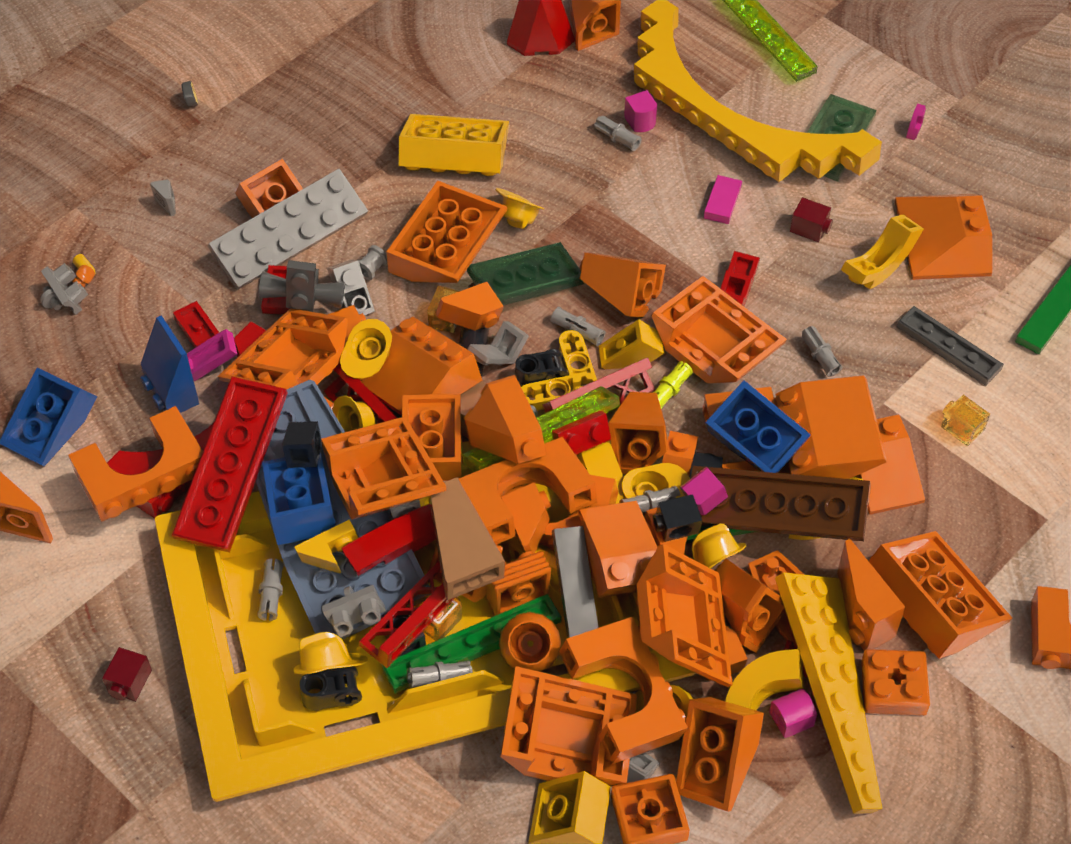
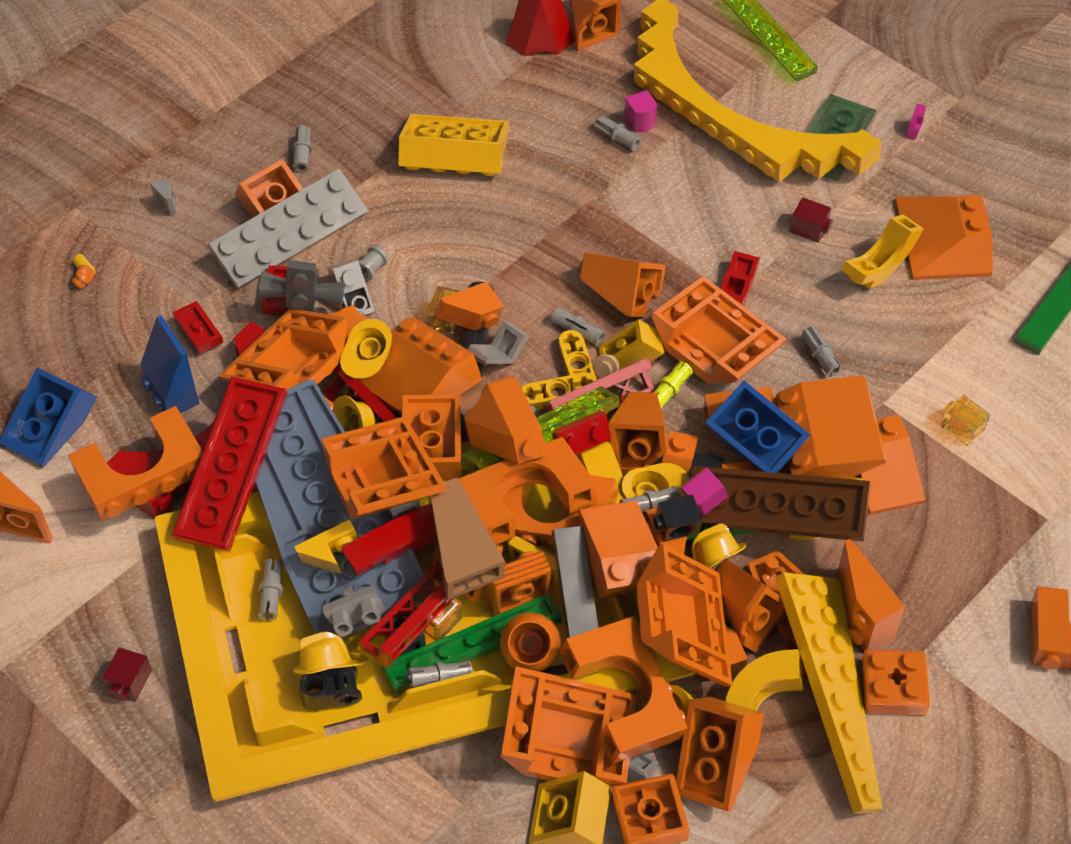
(59, 291): light grey hips -> none
(189, 93): dark grey tile -> none
(211, 354): dark pink tile -> none
(297, 500): blue slope -> none
(301, 149): none -> light grey axle
(302, 444): black brick -> none
(443, 235): orange slope -> none
(519, 210): yellow piece -> none
(528, 273): clear green tile -> none
(529, 514): orange slope -> none
(539, 367): black piece -> none
(605, 365): none -> tan plate
(723, 199): dark pink tile -> none
(793, 713): dark pink piece -> none
(938, 593): orange slope -> none
(950, 345): dark grey tile -> none

